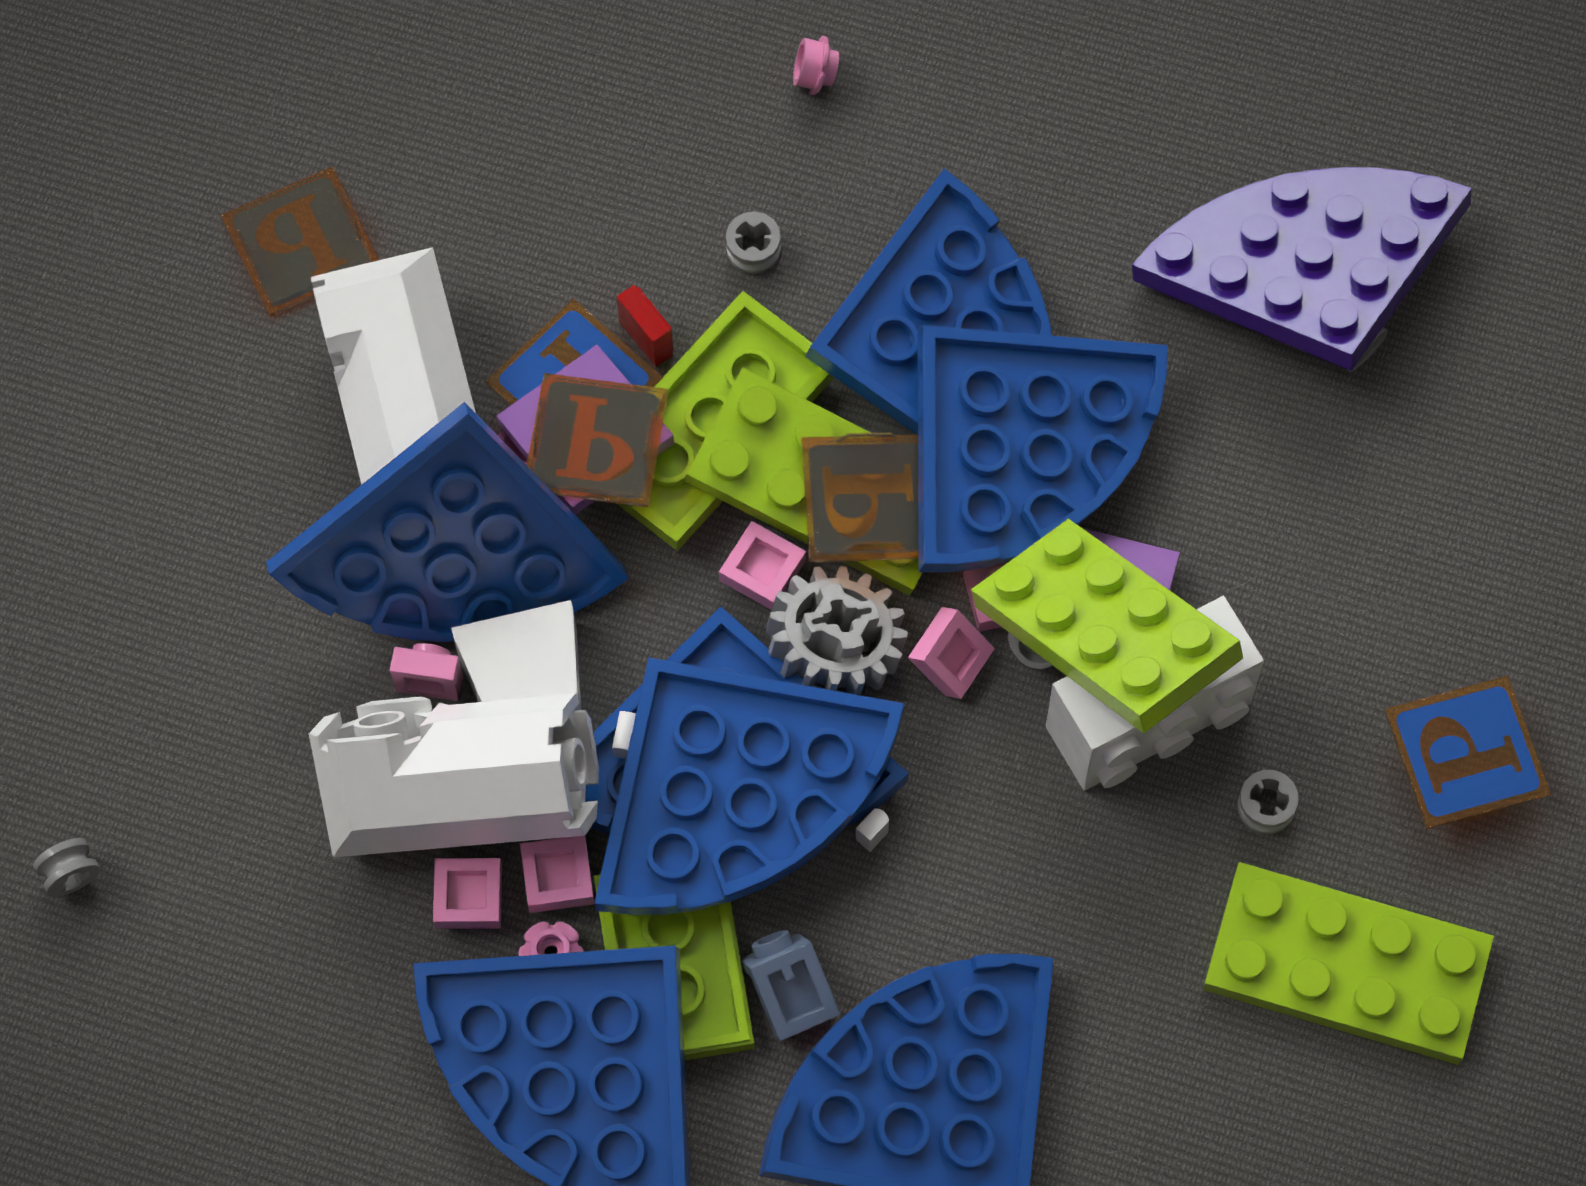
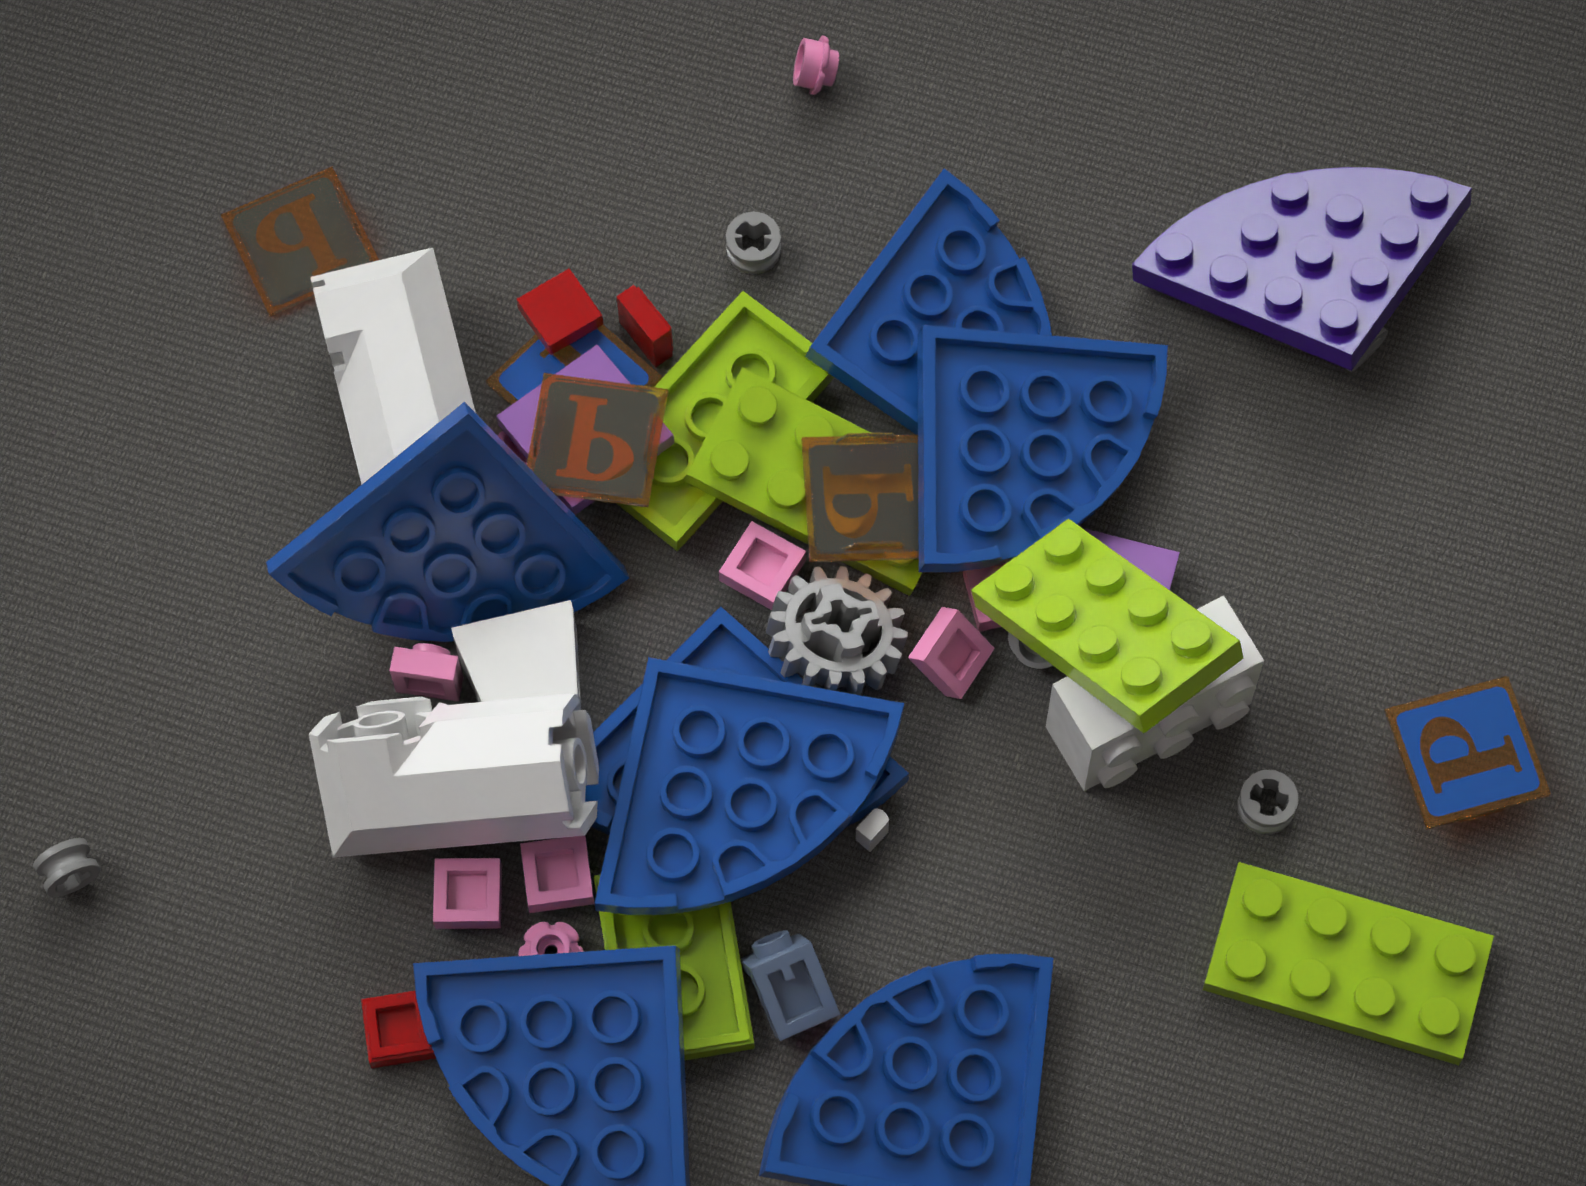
(394, 1030): none -> red tile
(560, 311): none -> red tile
(623, 734): white piece -> none

